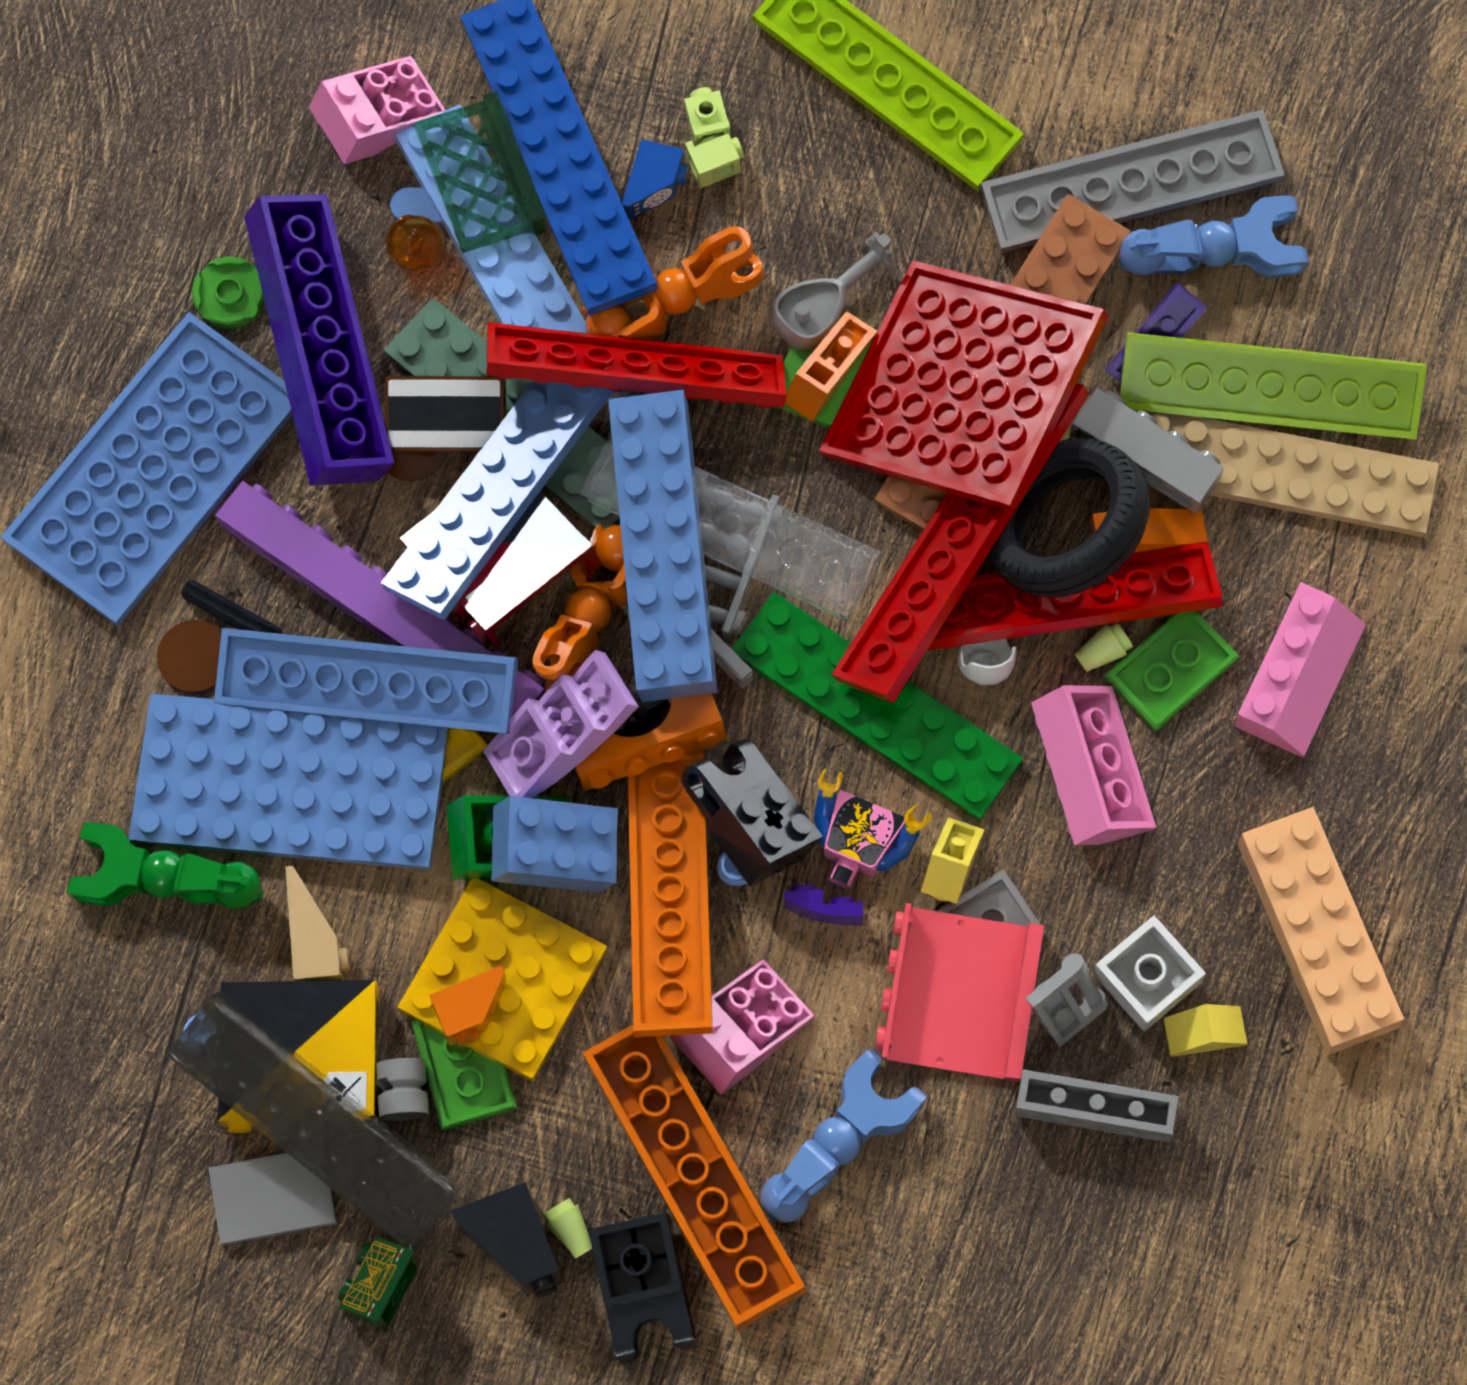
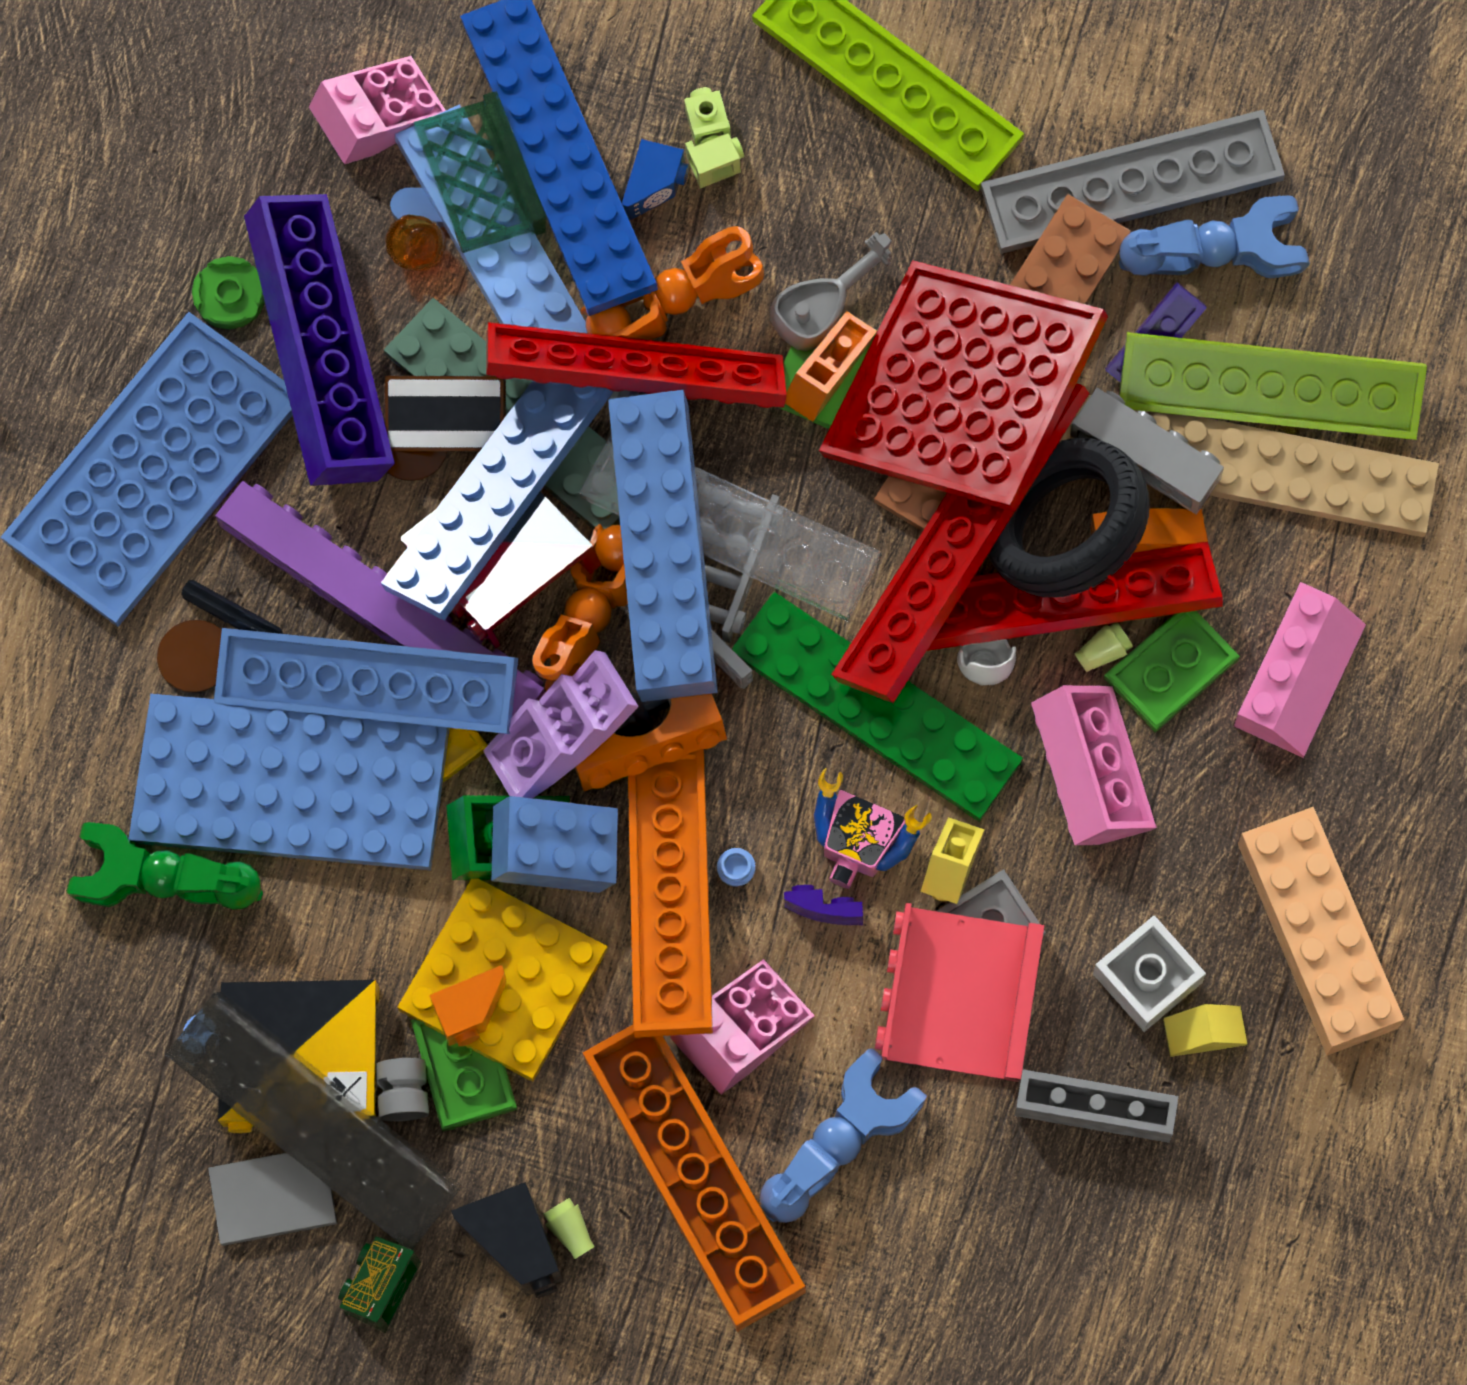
(314, 945): tan slope -> none
(642, 1295): black brick -> none
(751, 812): black brick -> none
(1058, 1008): light grey plate -> none

